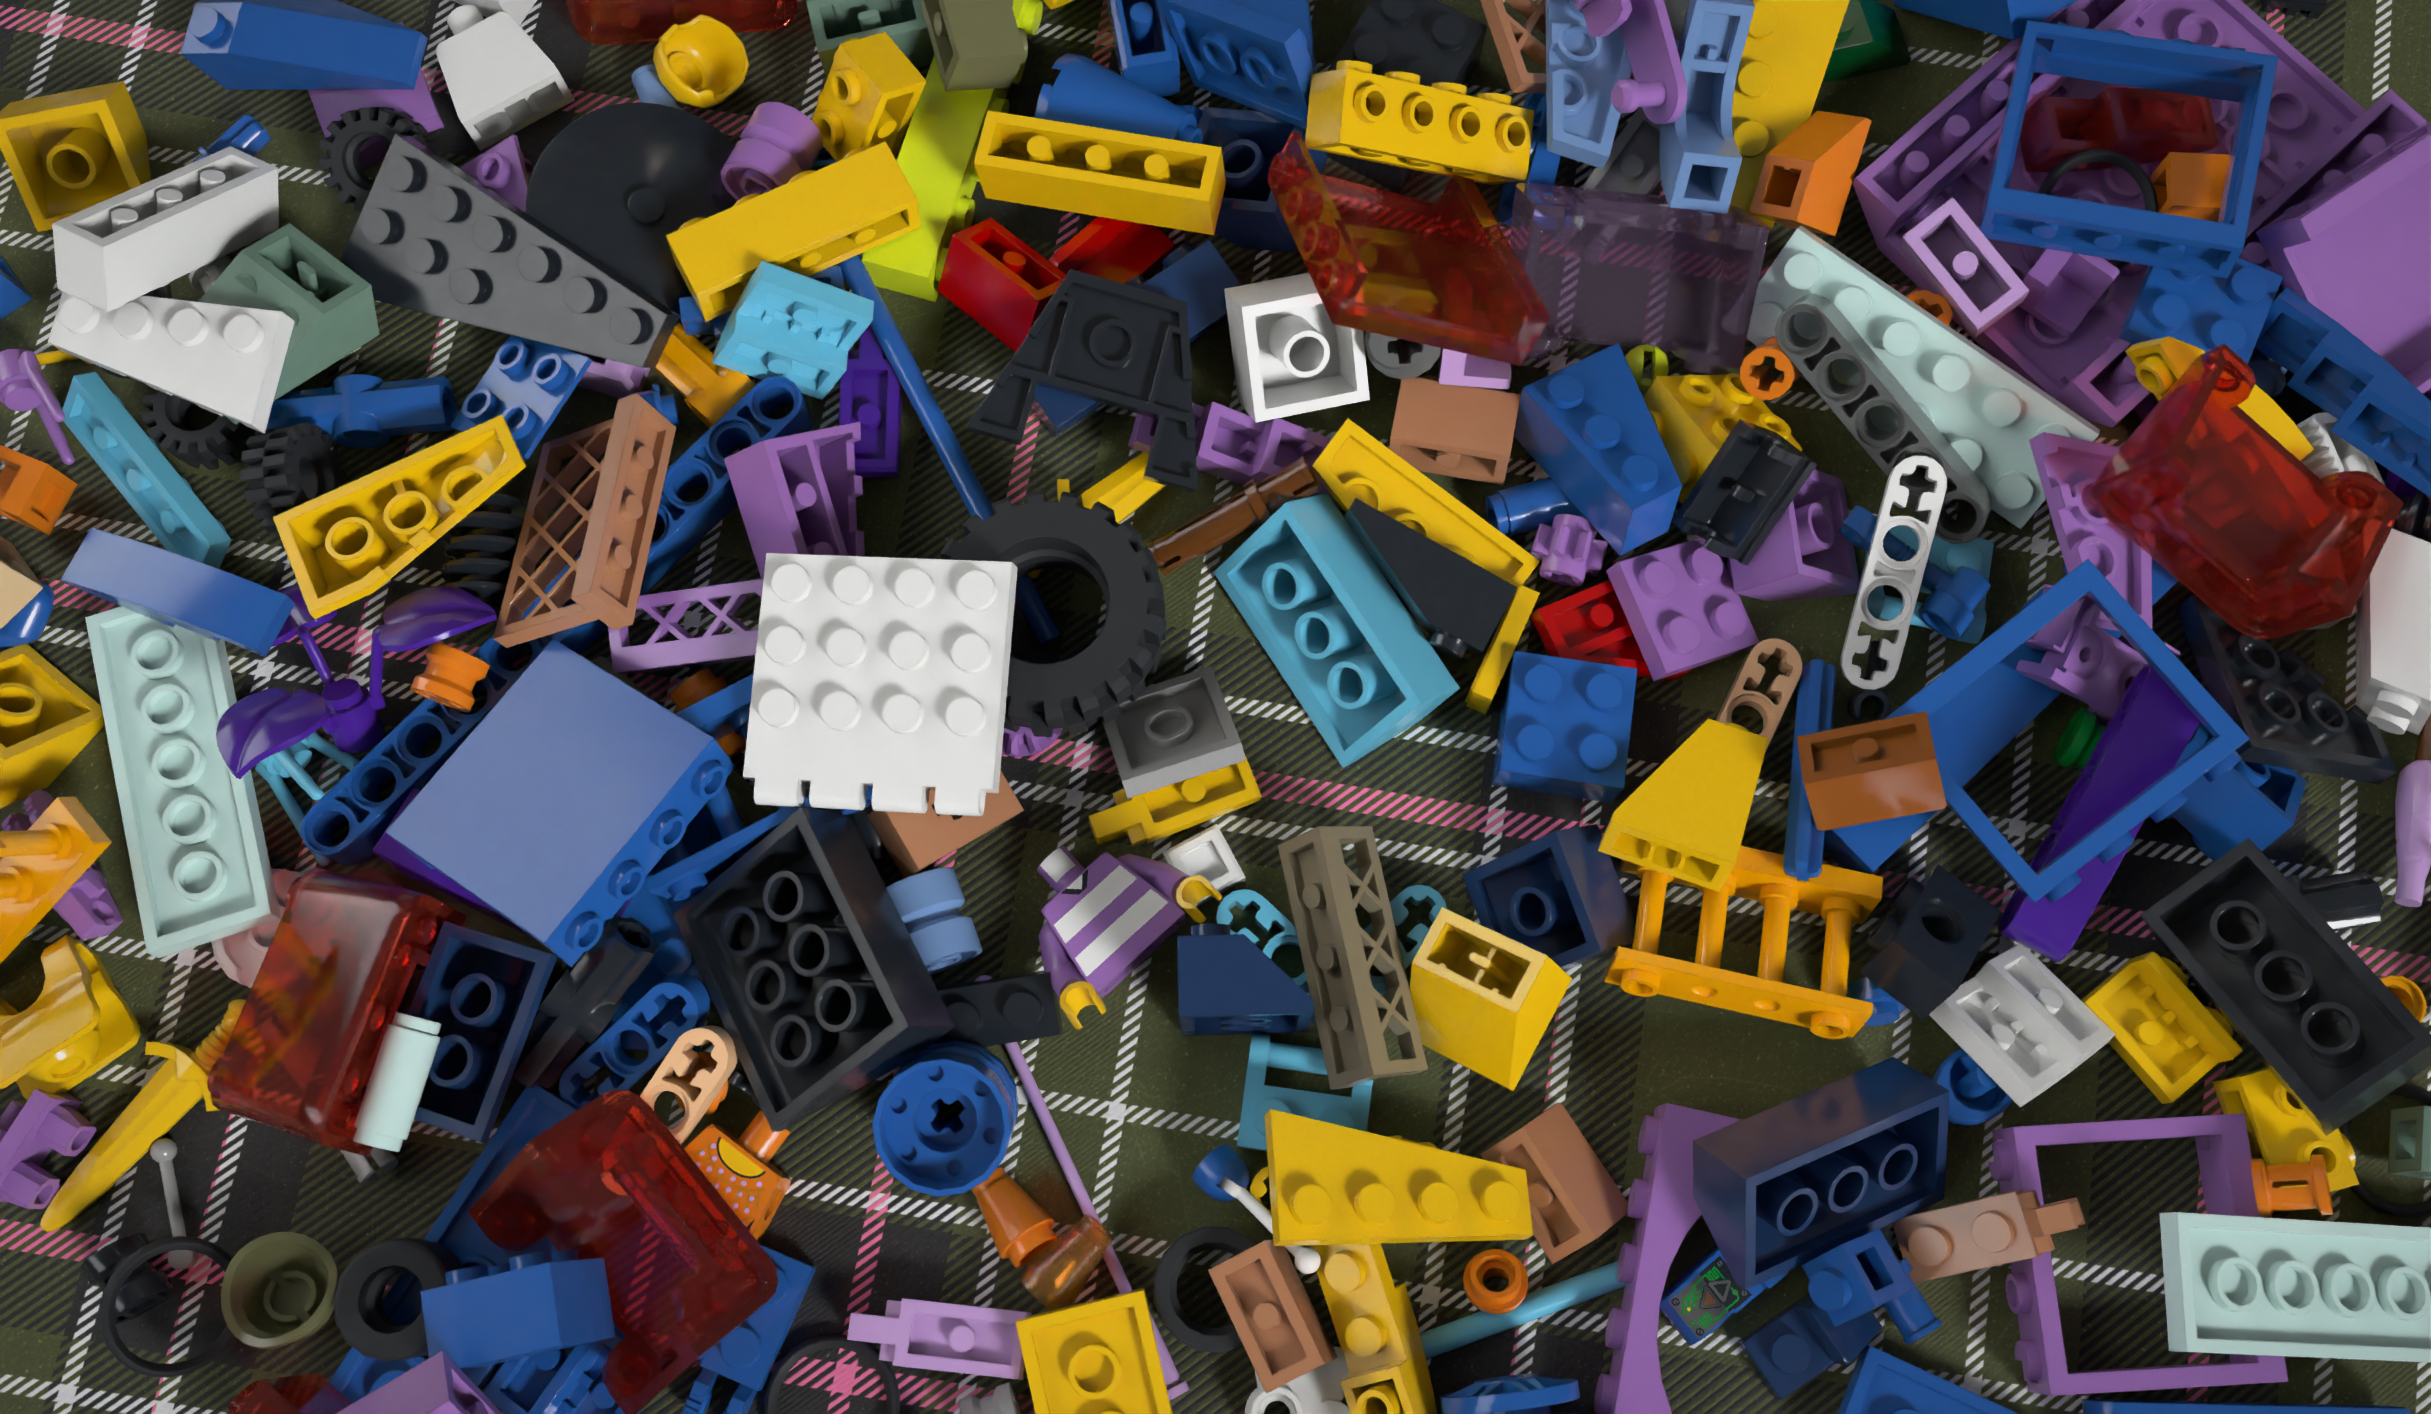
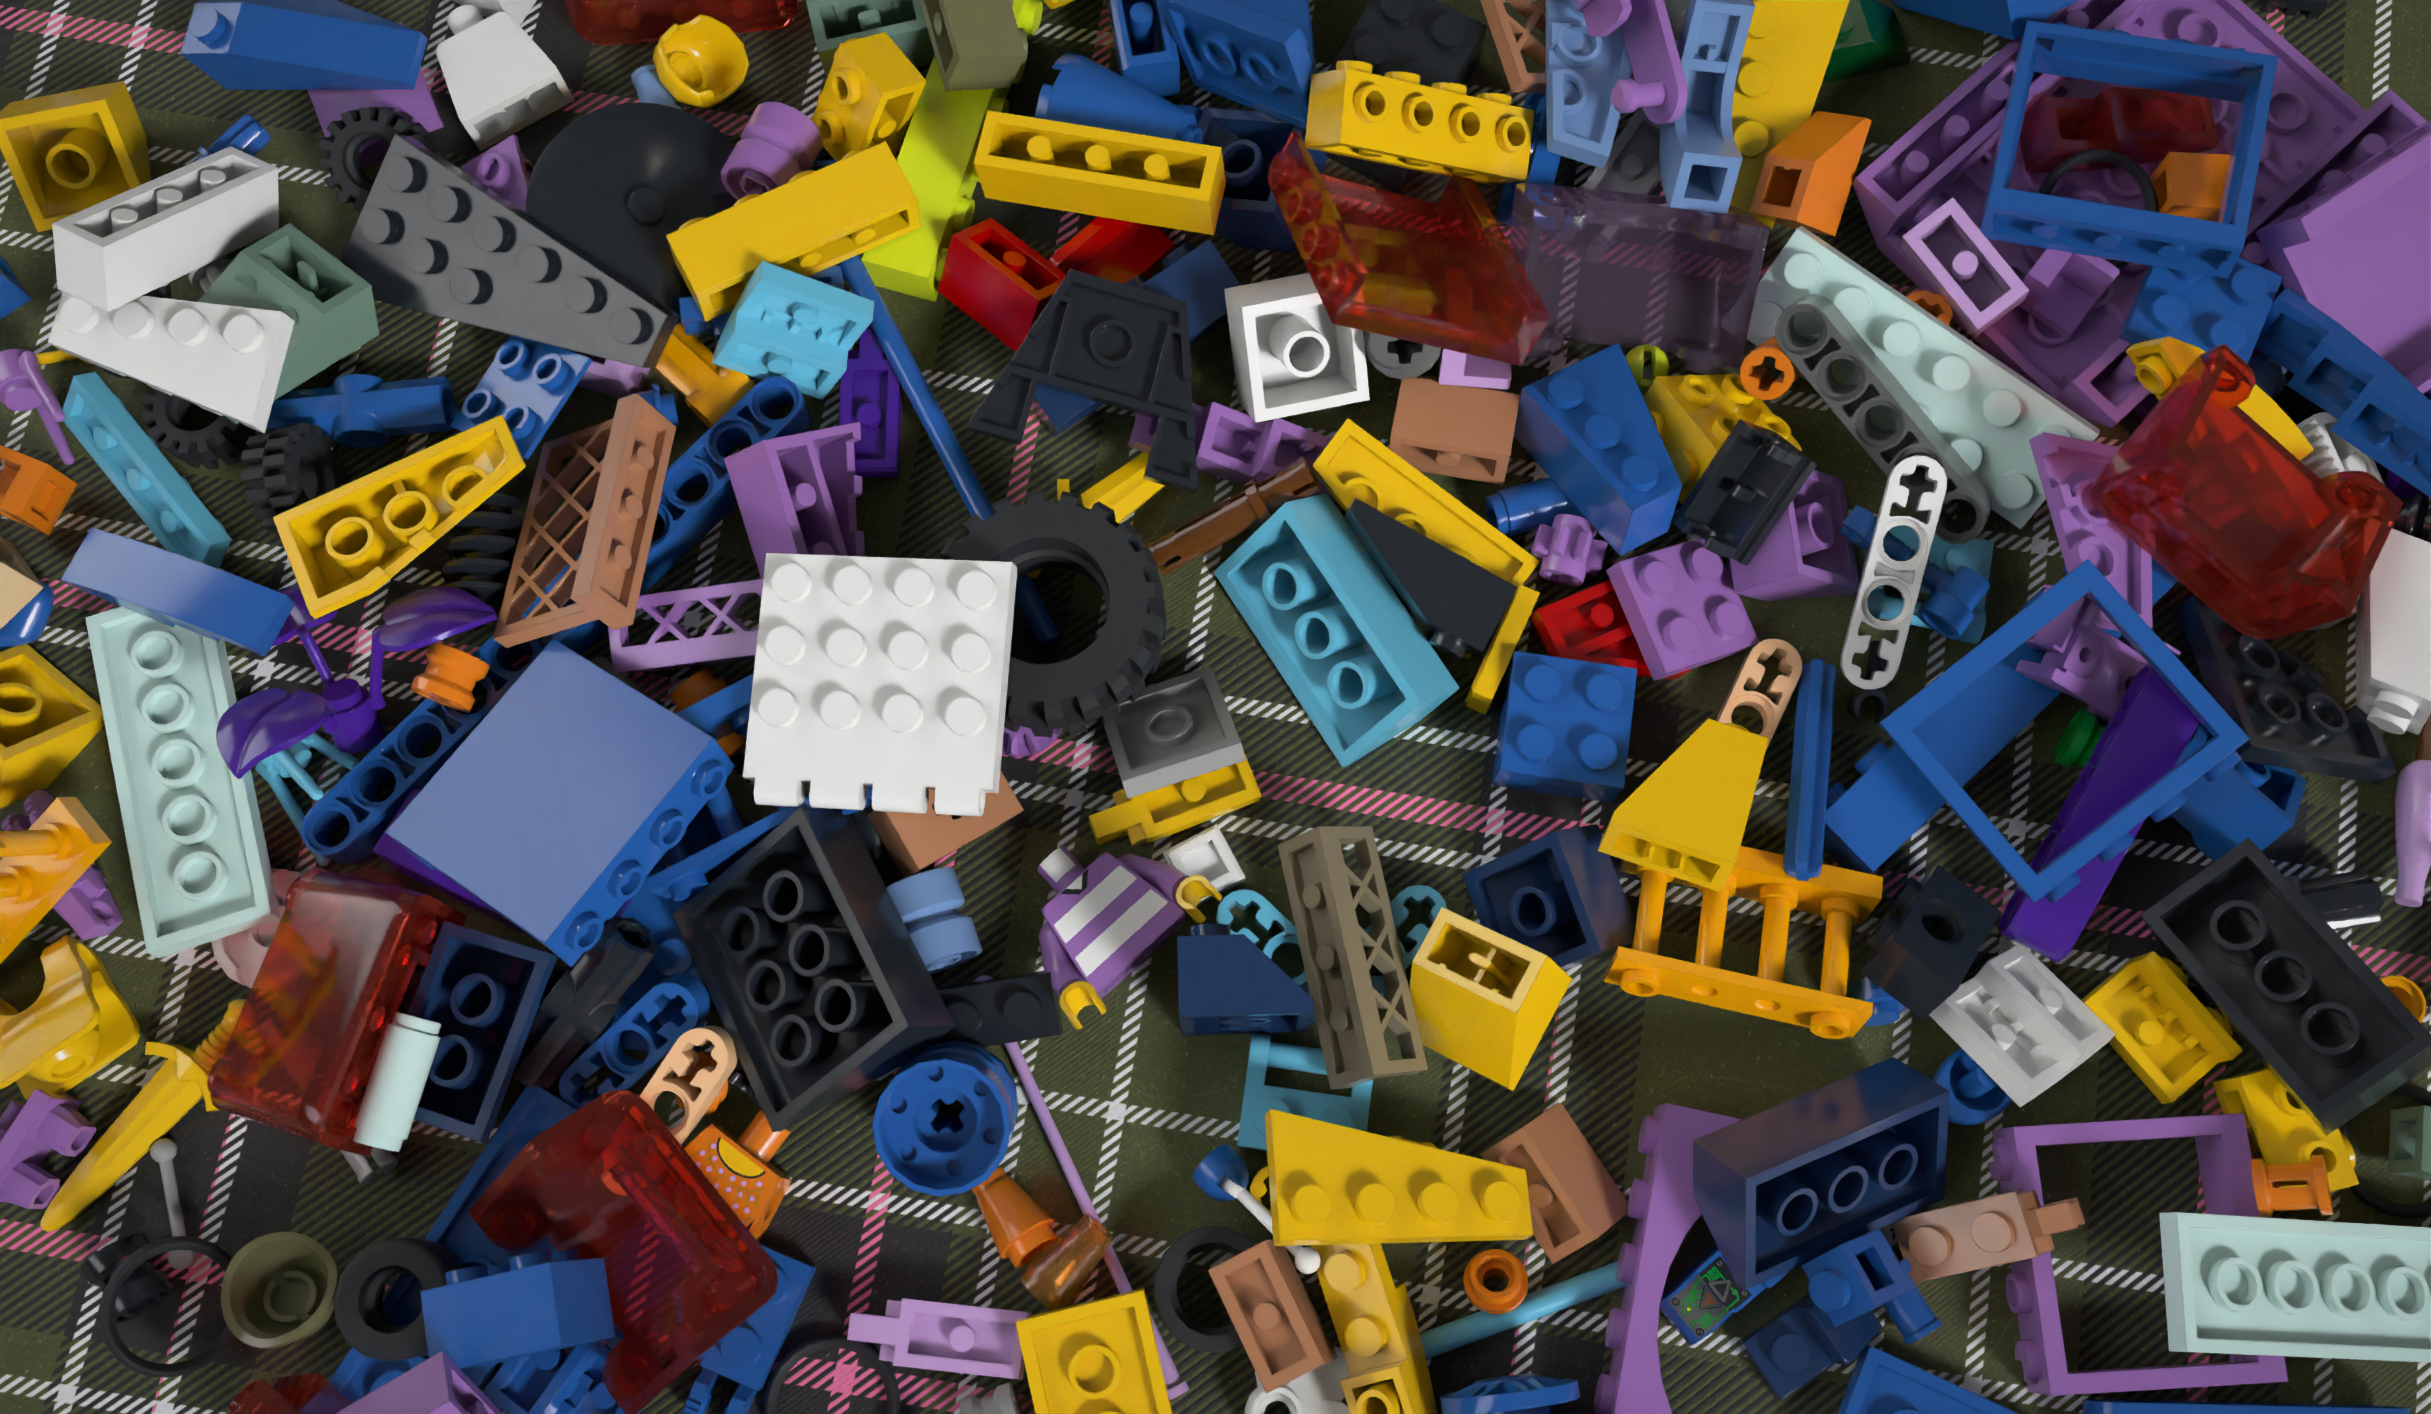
(1871, 771): dark orange panel -> none

